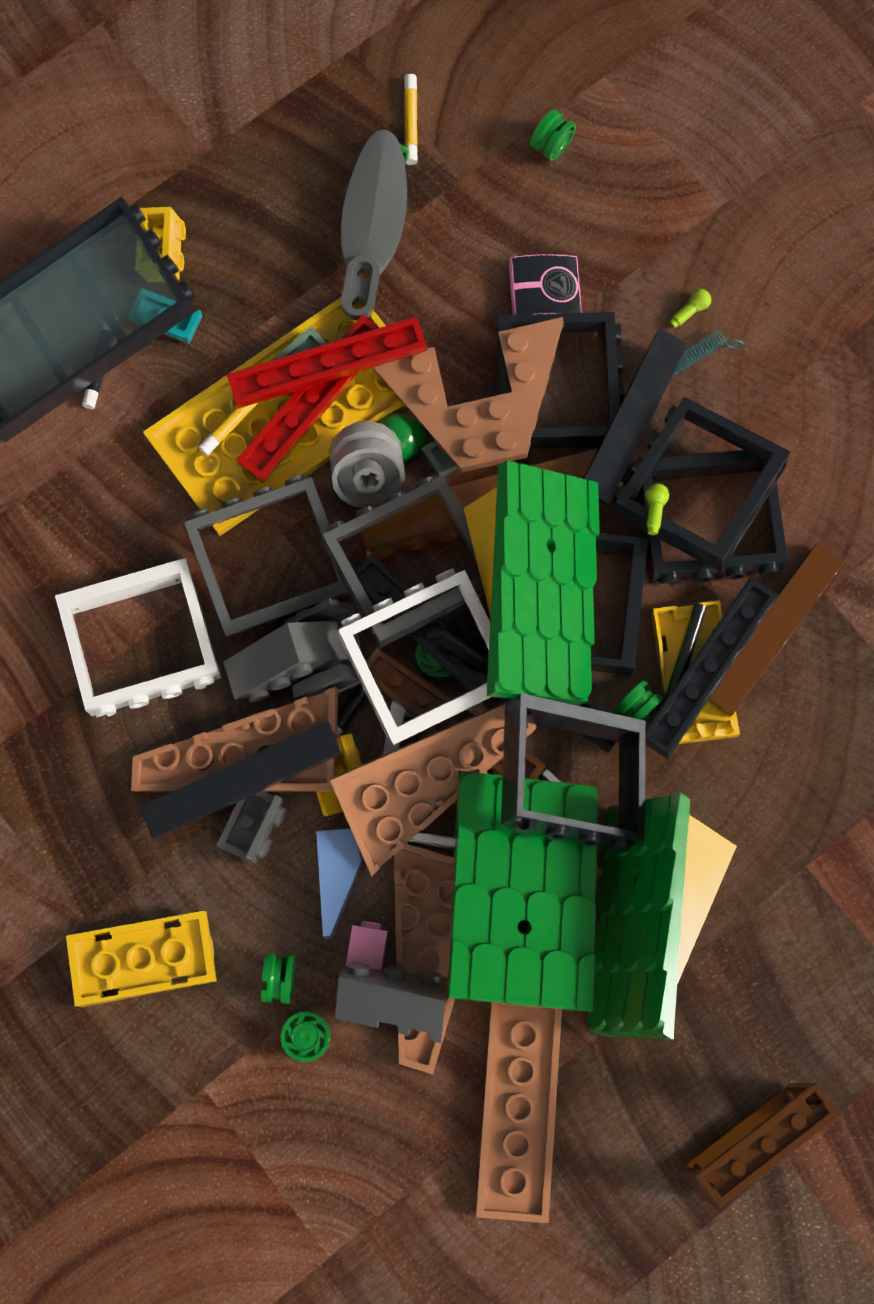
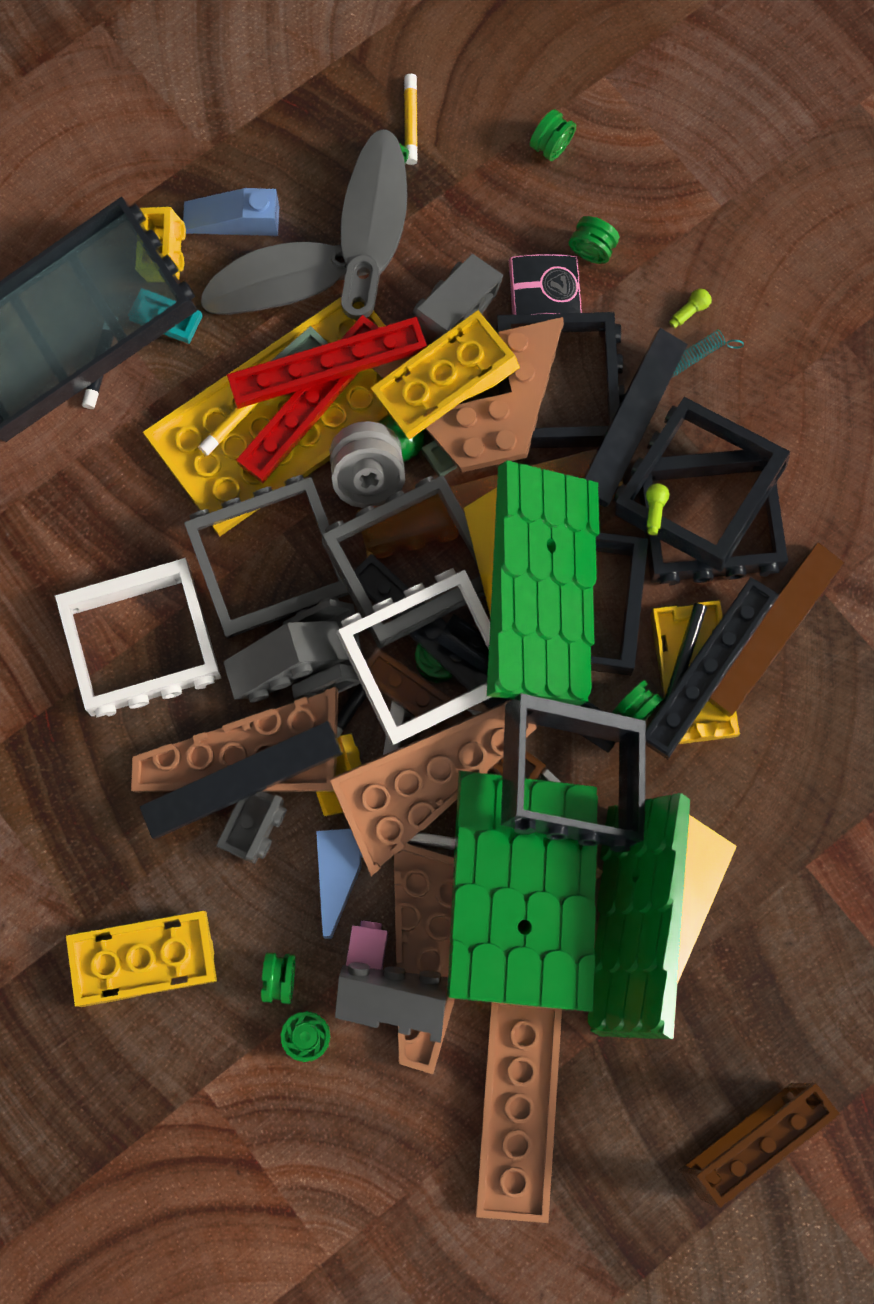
(234, 213): none -> medium blue slope
(274, 277): none -> dark grey plant
(445, 374): none -> yellow piece
(465, 291): none -> dark grey wedge
(594, 239): none -> green wheel

